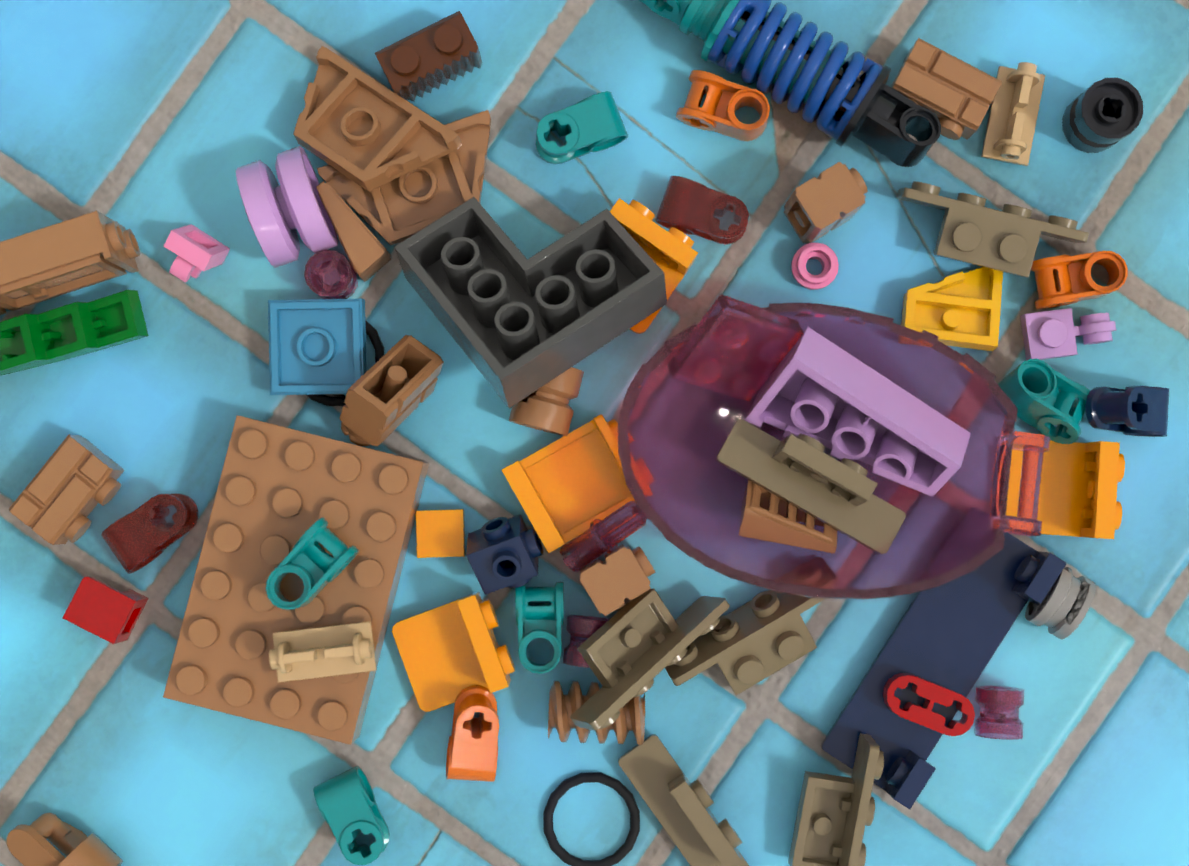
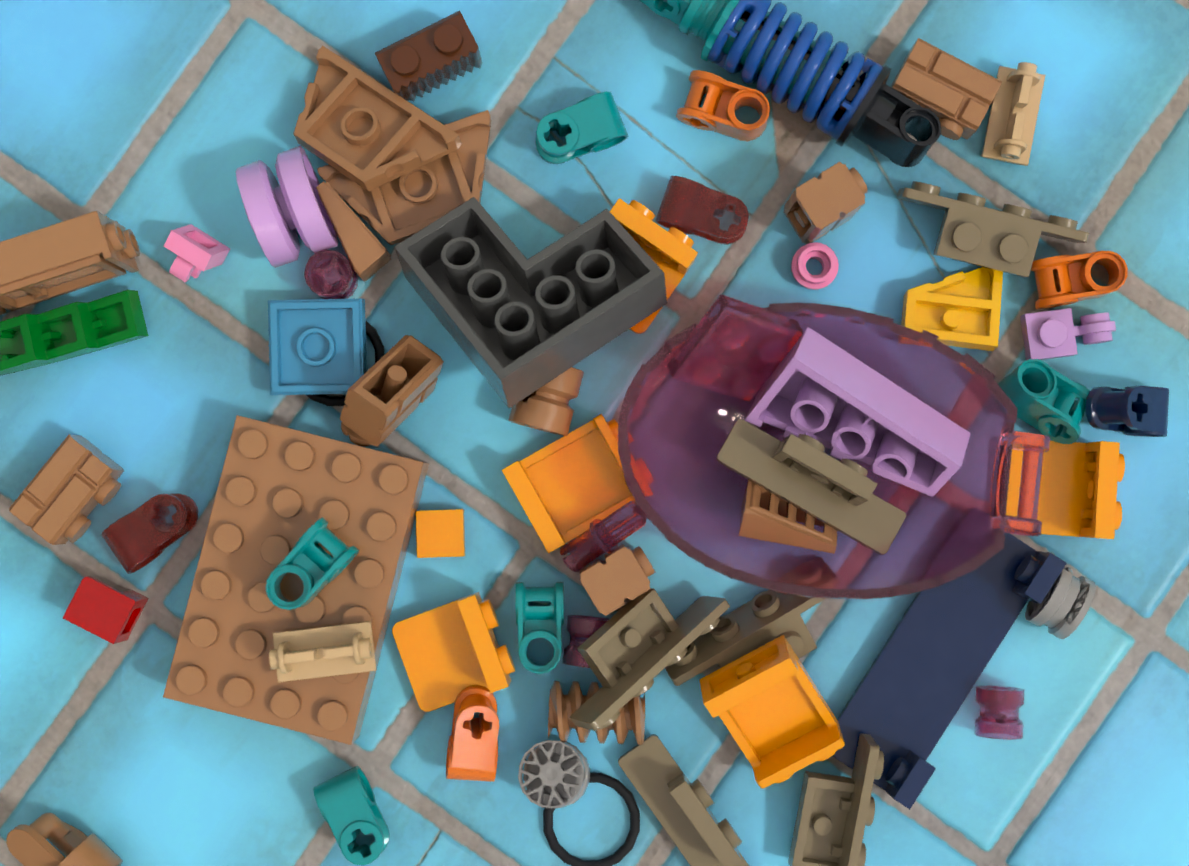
(504, 553): dark blue brick -> none
(554, 774): none -> light grey wheel
(773, 711): none -> light orange panel
(923, 714): red beam -> none
(1102, 115): black wheel -> none

